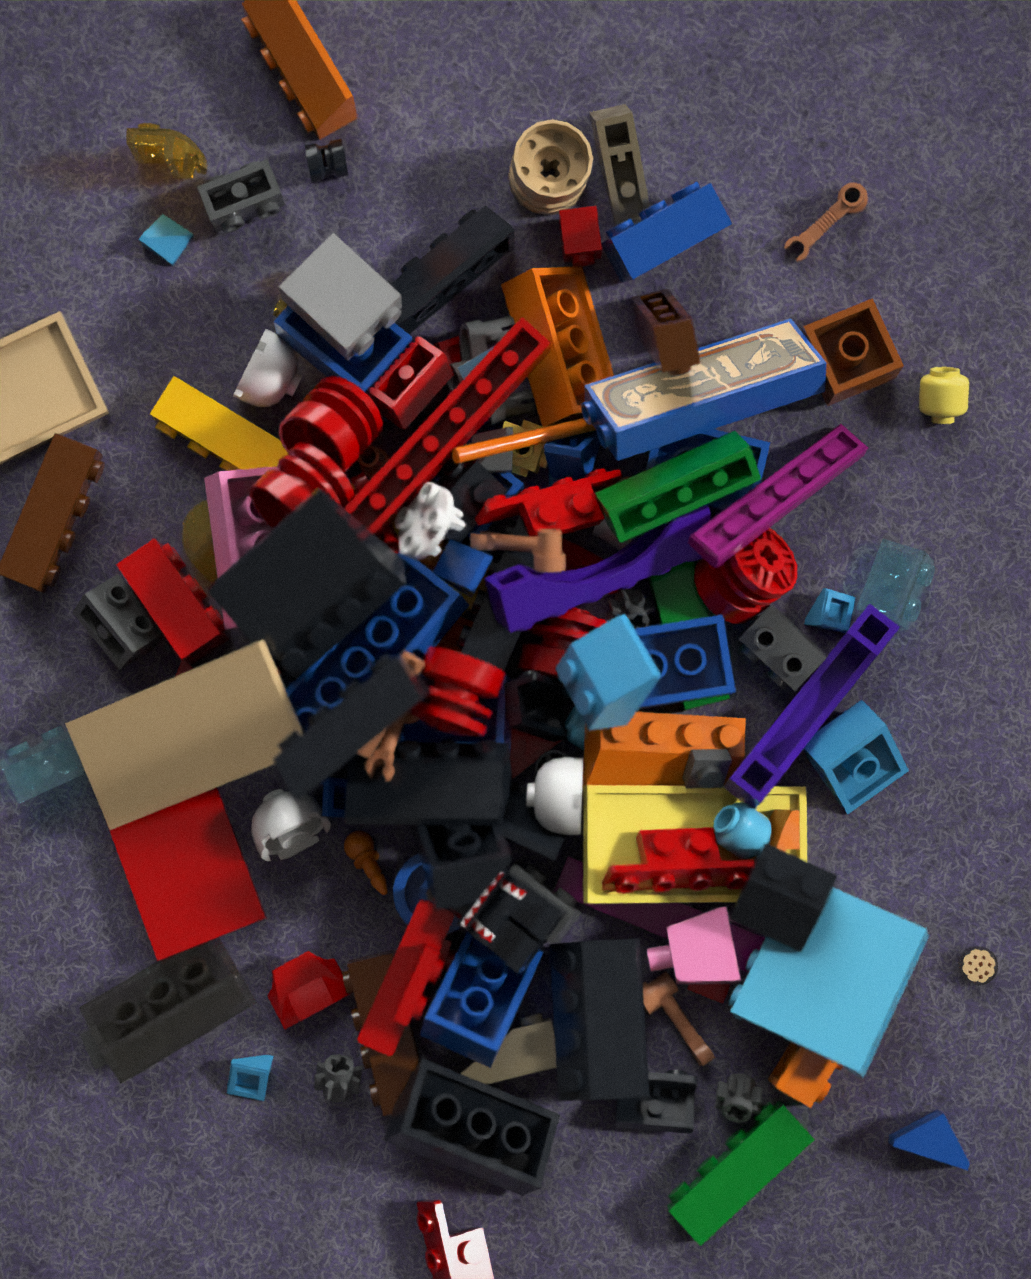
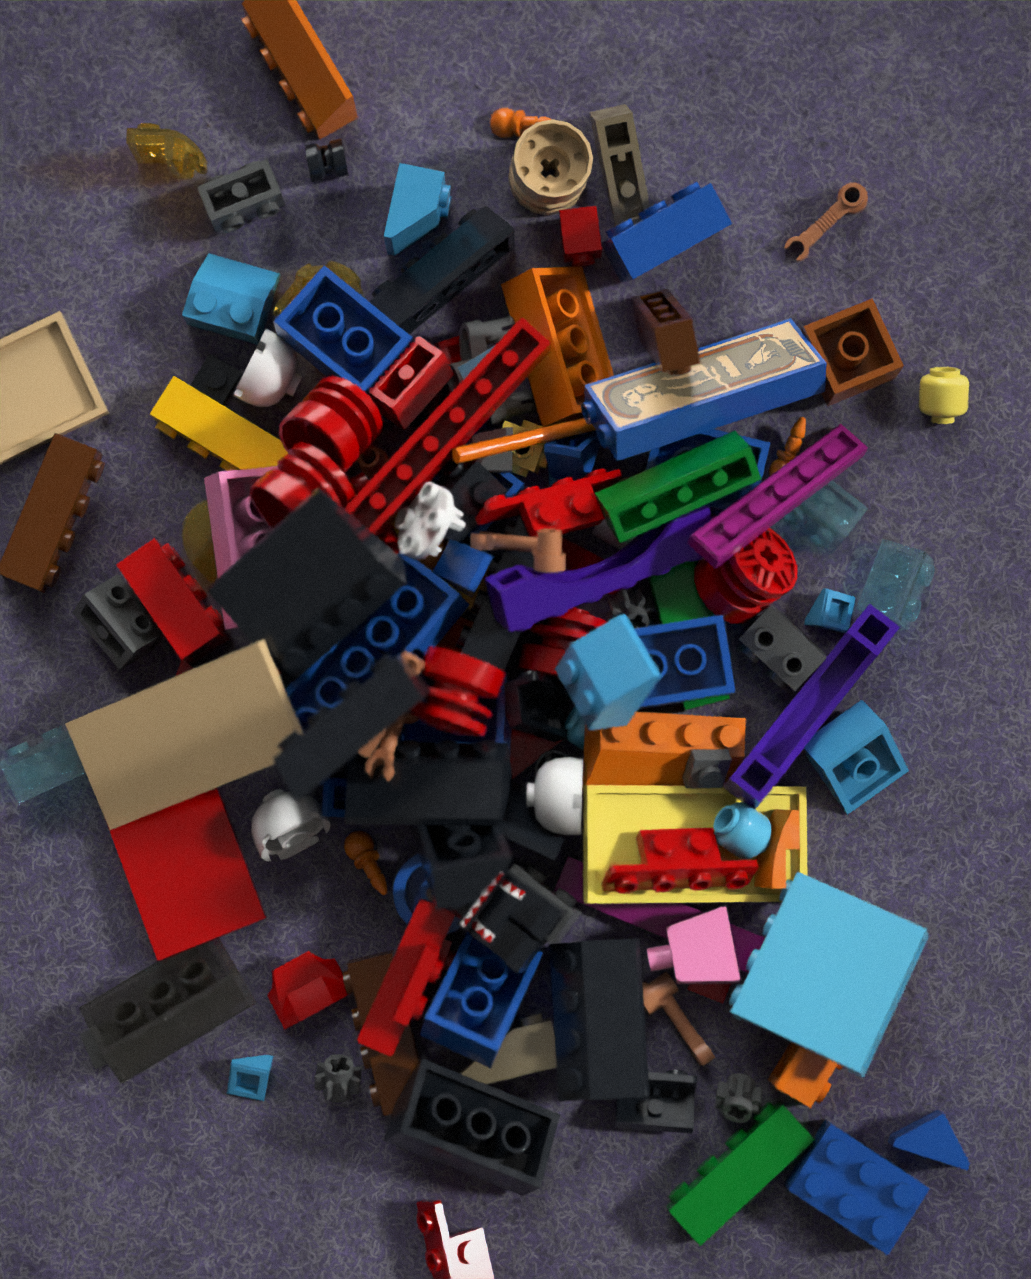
(166, 239): dark azure slope -> none
(216, 379): none -> black plate
(230, 298): none -> dark azure slope
(341, 297): light grey brick -> none
(416, 206): none -> dark azure slope
(506, 122): none -> orange bar
(783, 897): black slope -> none
(791, 447): none -> orange bar
(827, 516): none -> clear light blue bracket
(856, 1187): none -> blue brick
(977, 965): tile -> none

